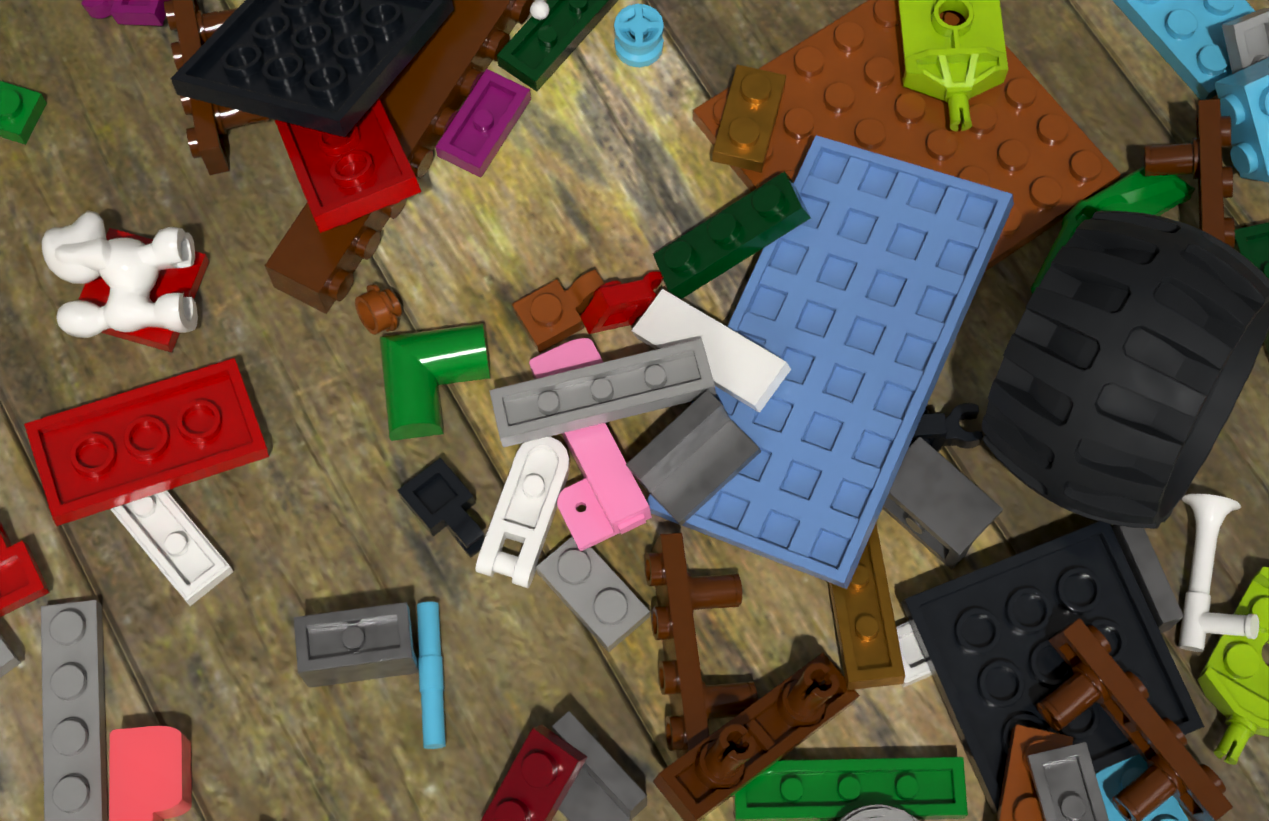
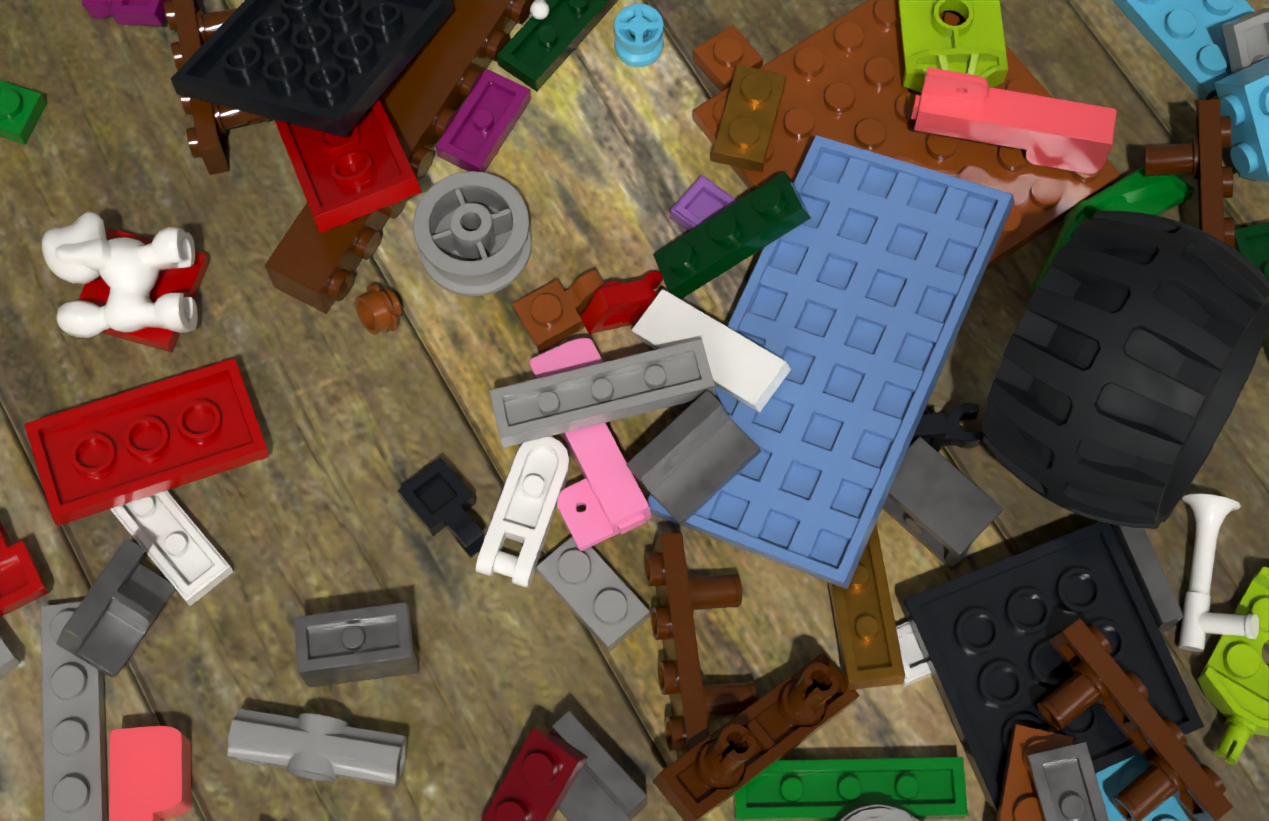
(116, 611): none -> flat silver panel
(317, 747): none -> light grey piece
(419, 363): green brick -> none
(431, 675): medium azure piece -> none
(472, 233): none -> light grey wheel
(700, 203): none -> medium lavender tile
(722, 54): none -> dark orange plate
(1050, 129): none -> coral piece

